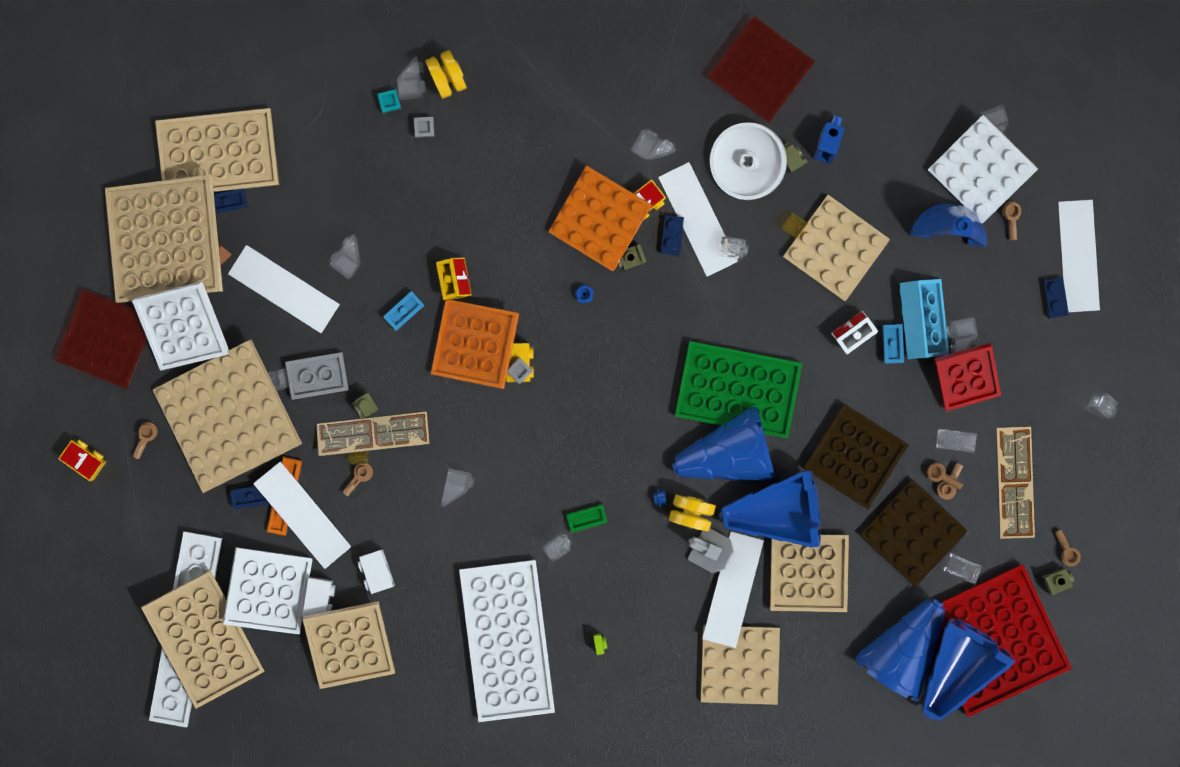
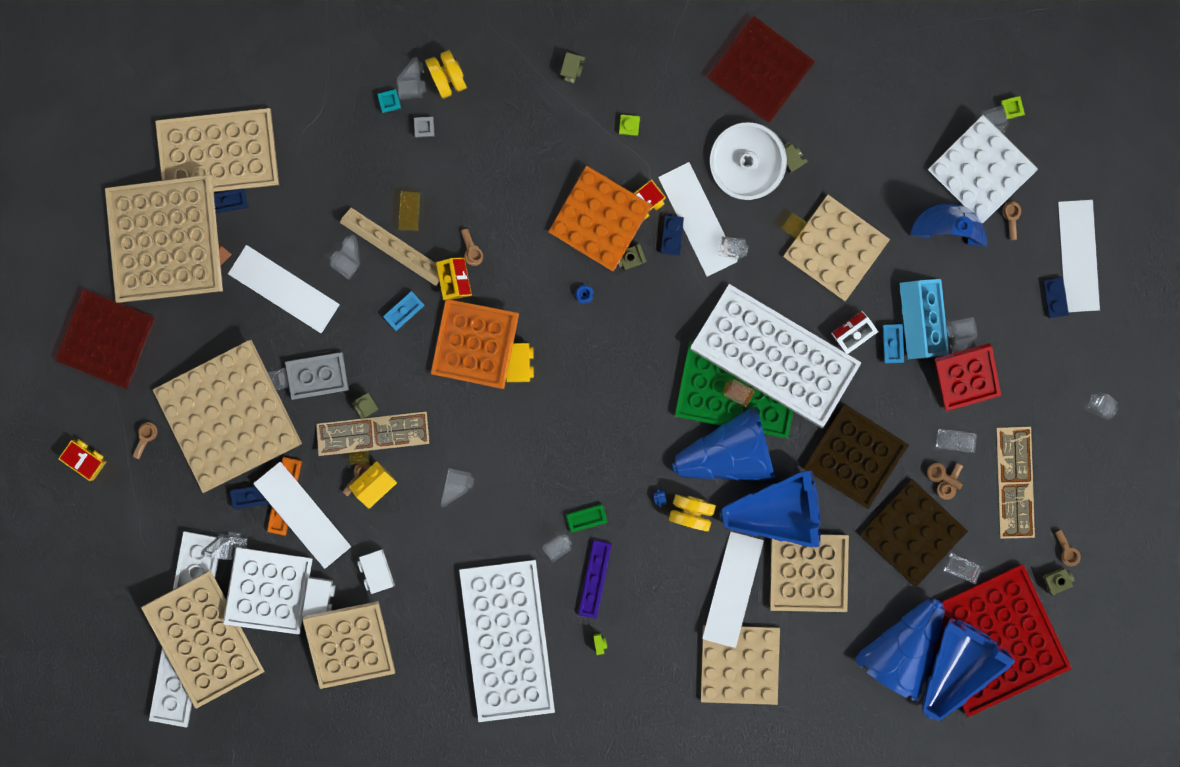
(181, 326): white plate -> none
(224, 546): none -> clear slope
(372, 484): none -> yellow brick
(391, 245): none -> tan plate
(409, 211): none -> clear yellow plate
(473, 254): none -> medium nougat plate
(519, 370): light grey tile -> none
(571, 67): none -> olive brick
(595, 579): none -> dark purple tile
(629, 125): none -> lime plate
(652, 148): clear slope -> none
(711, 551): light grey piece -> none
(738, 392): none -> clear orange slope
(775, 356): none -> white plate
(829, 140): blue torso -> none
(1013, 107): none -> lime plate

